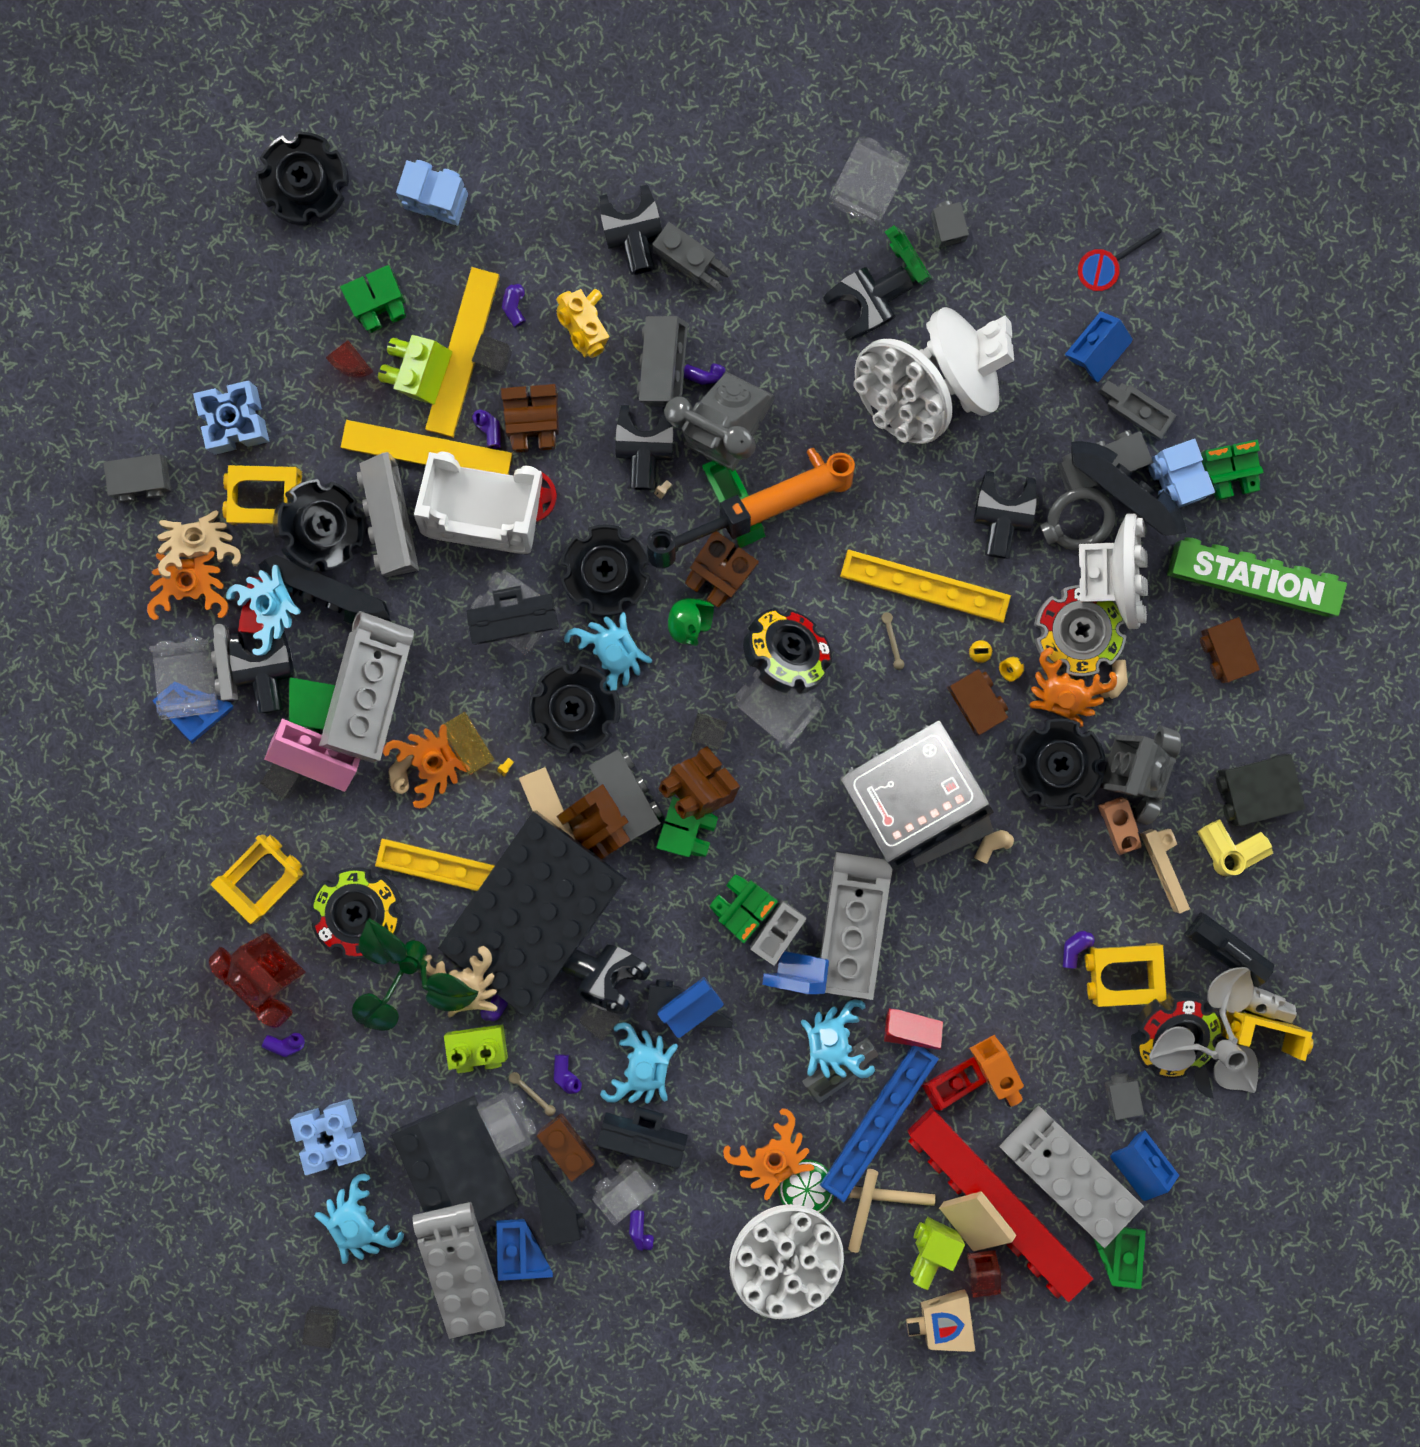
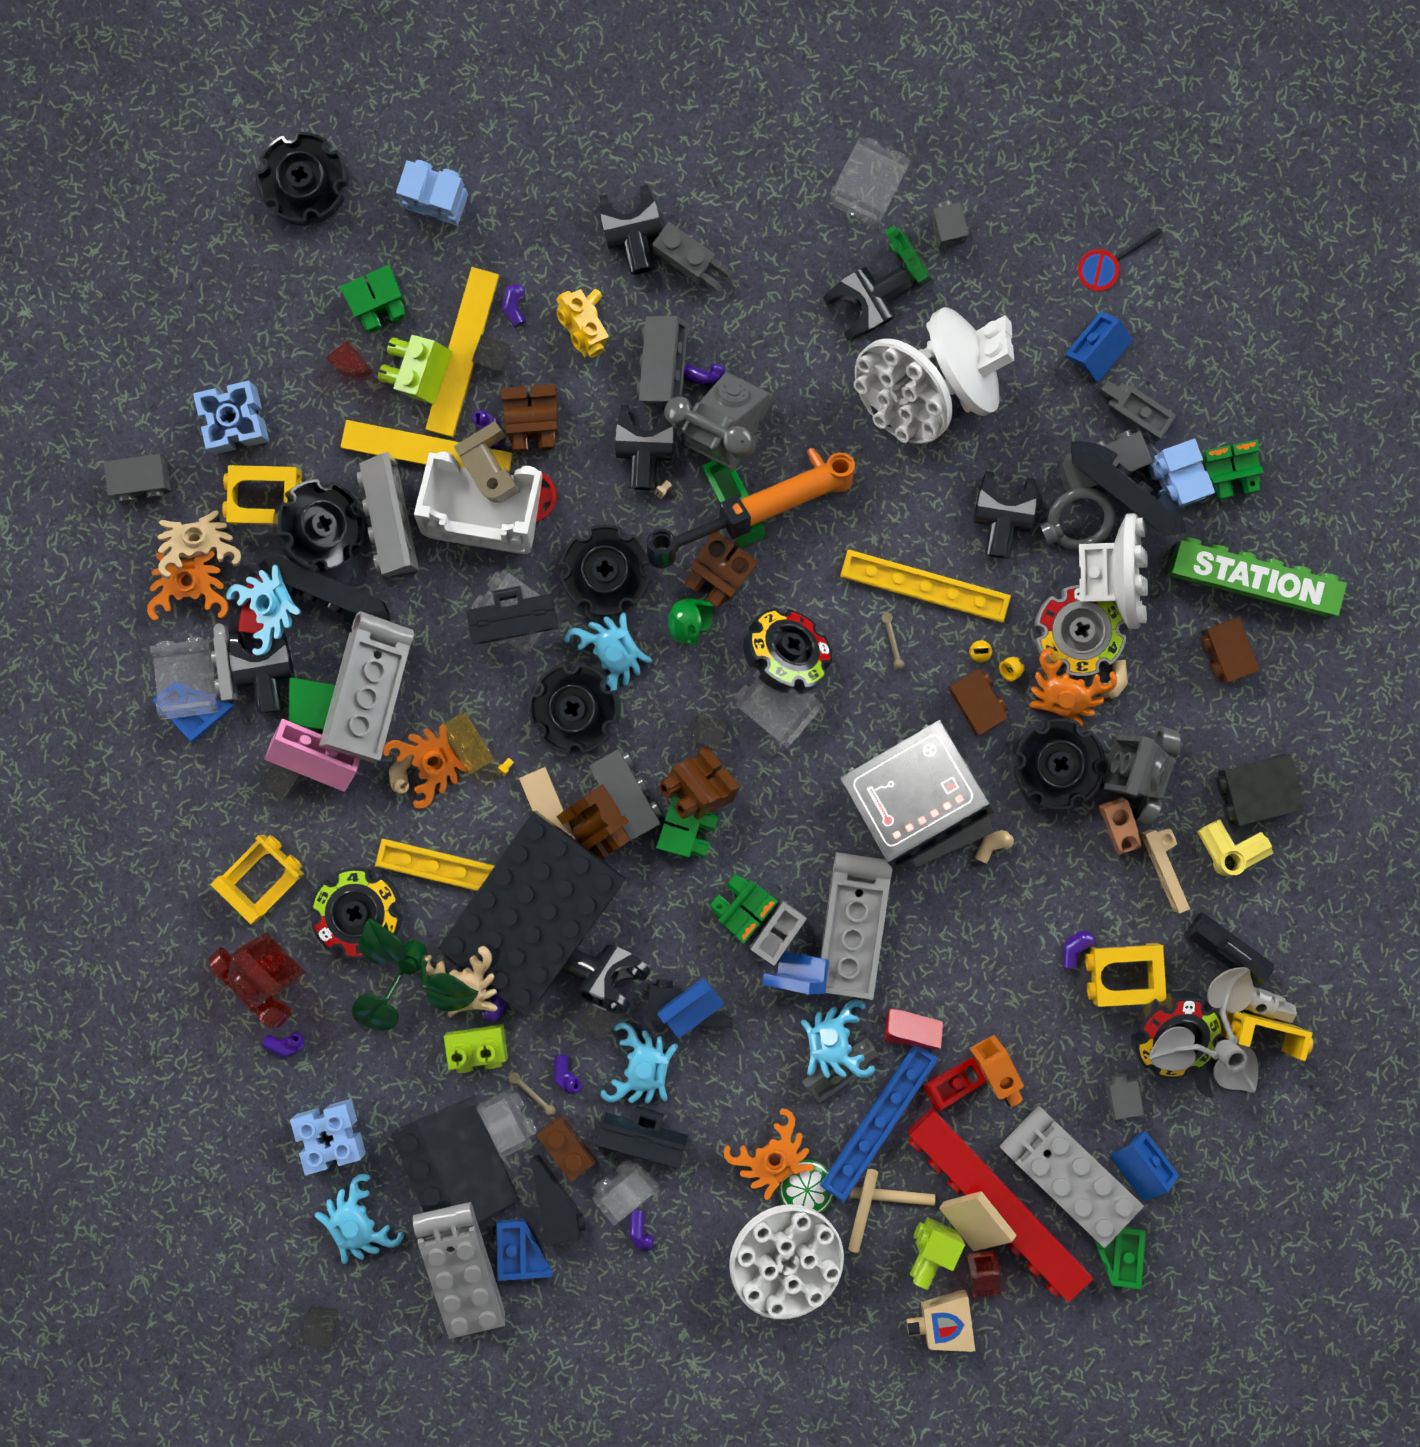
(483, 465): none -> dark tan piece

